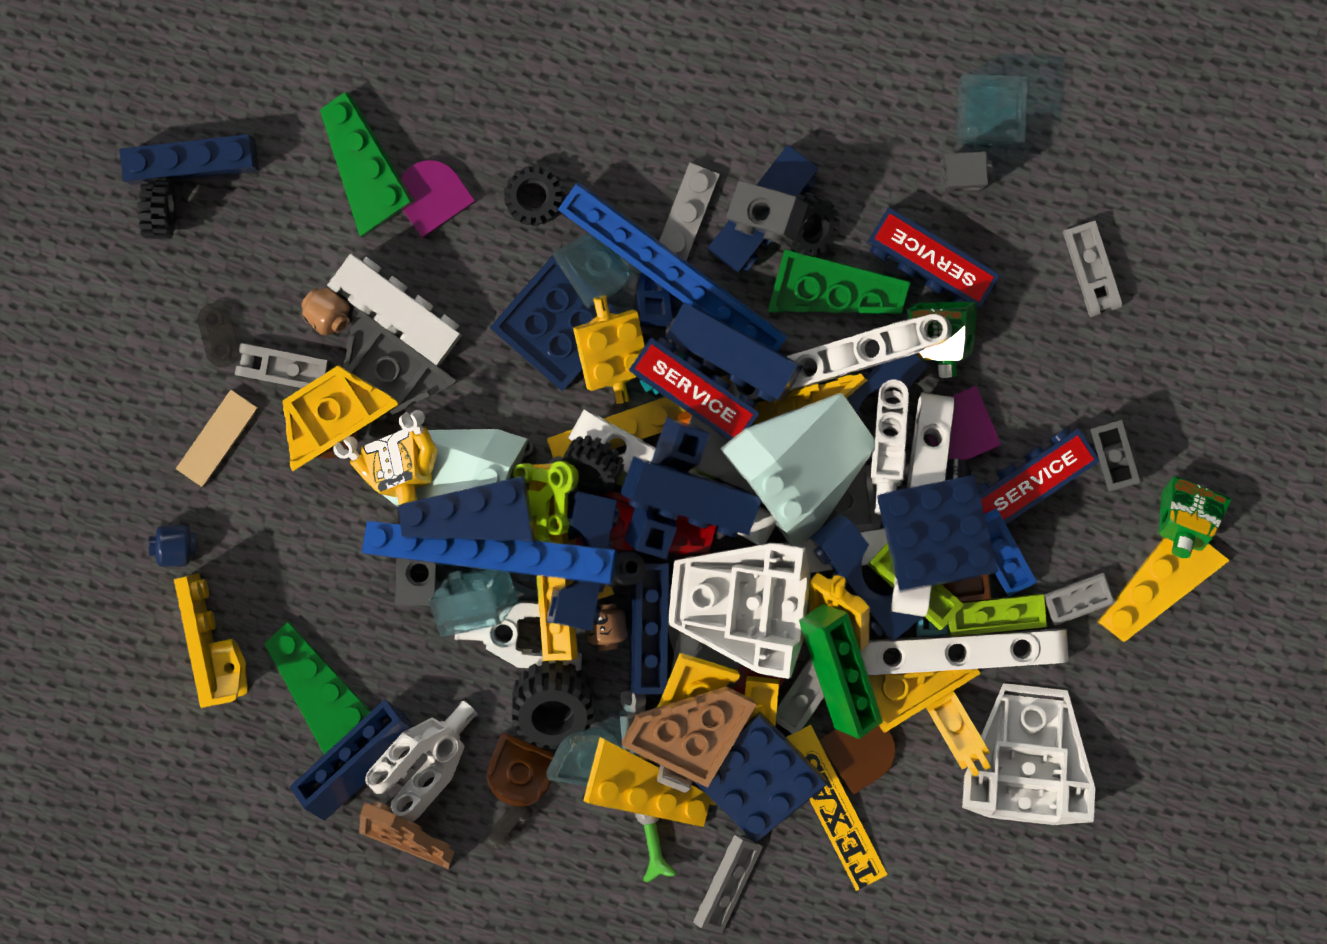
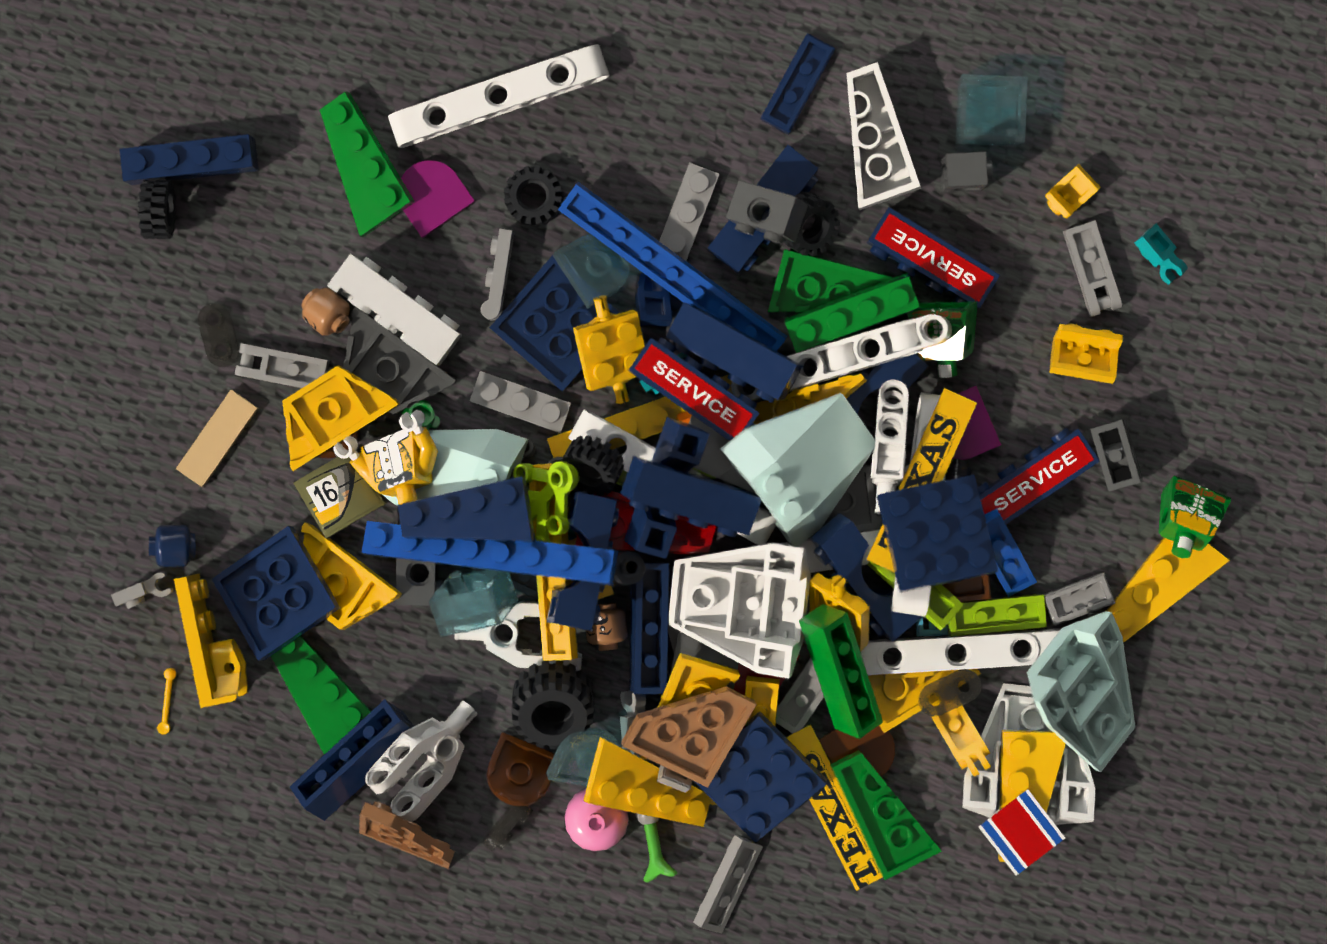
(135, 594): none -> light grey plate
(164, 727): none -> yellow hinge
(275, 593): none -> dark blue plate
(337, 495): none -> slope
(350, 581): none -> yellow wing
(431, 420): none -> green plate
(497, 276): none -> light grey plate
(520, 402): none -> light grey plate
(522, 88): none -> white beam
(594, 825): none -> bright pink cylinder
(797, 83): none -> dark blue tile
(851, 313): none -> green brick
(881, 149): none -> white wedge
(884, 821): none -> green wing
(930, 457): none -> yellow sticker
(948, 692): none -> clear smoke plate
(1021, 832): none -> sticker
(1029, 762): none -> yellow wing
(1071, 192): none -> yellow bracket
(1085, 353): none -> yellow bracket
(1085, 688): none -> light aqua wedge
(1159, 251): none -> teal plate

